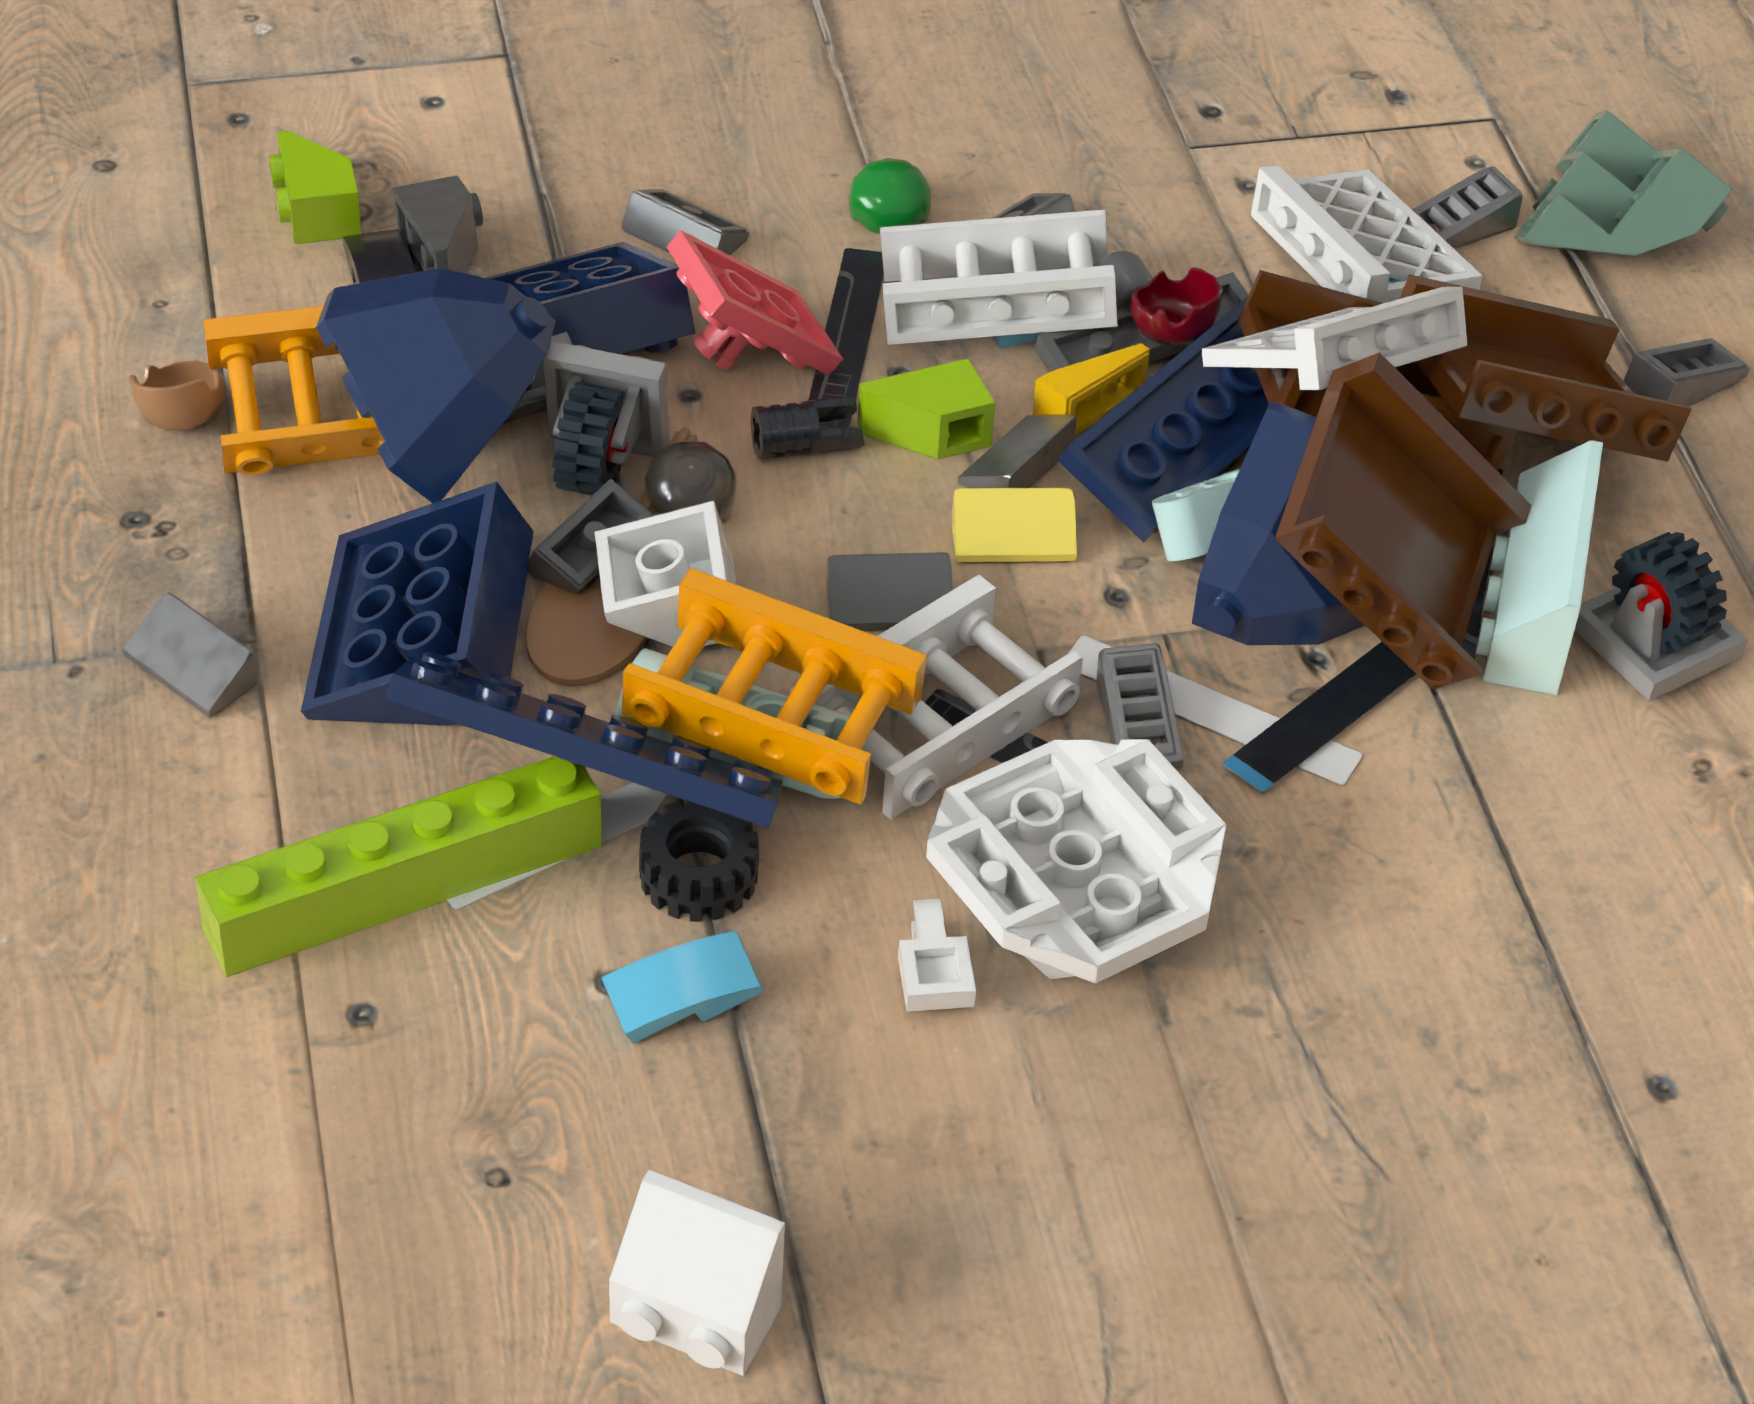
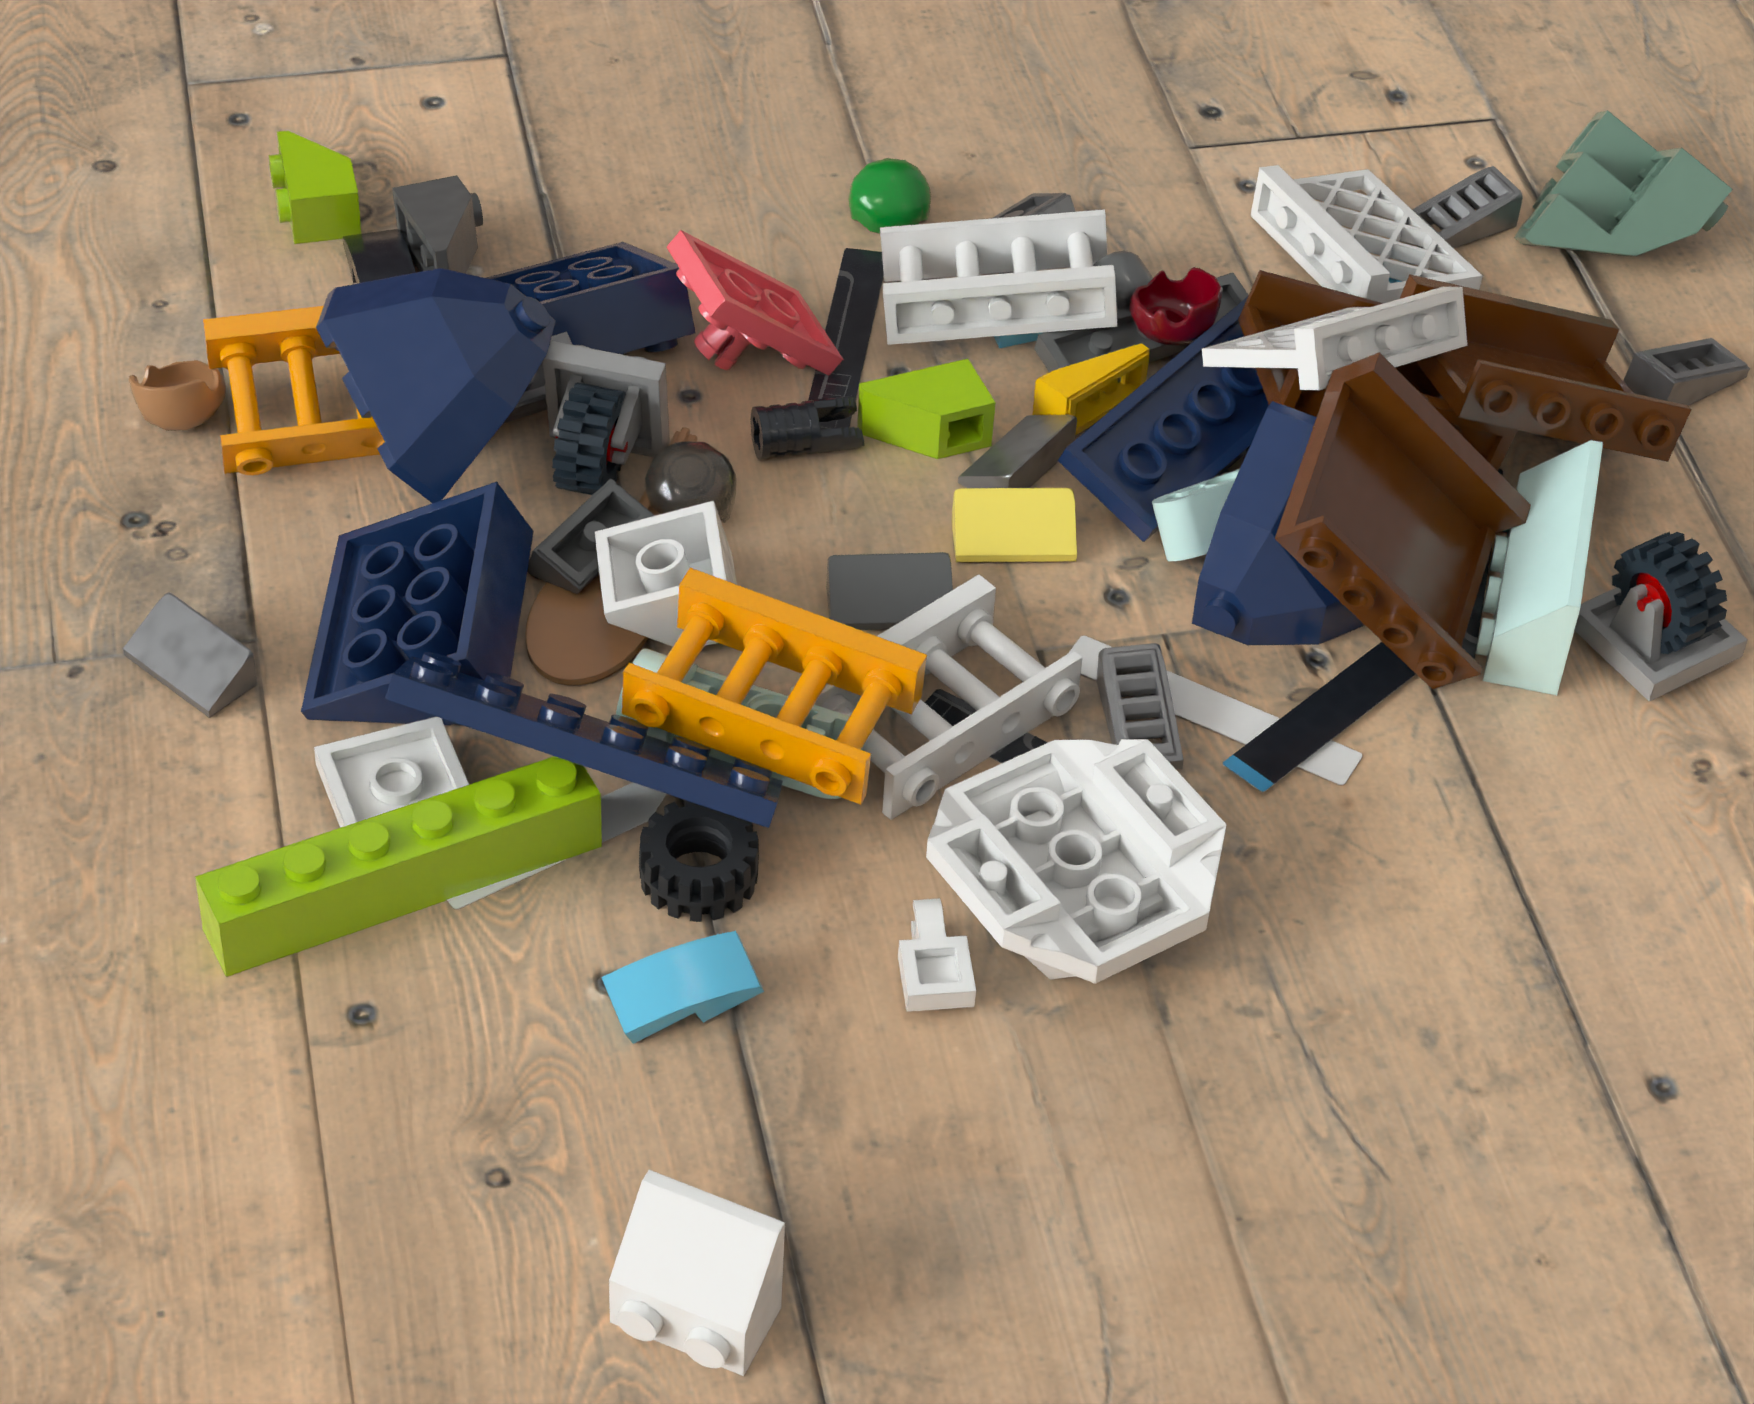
(388, 769): none -> white plate
(660, 215): slope -> none

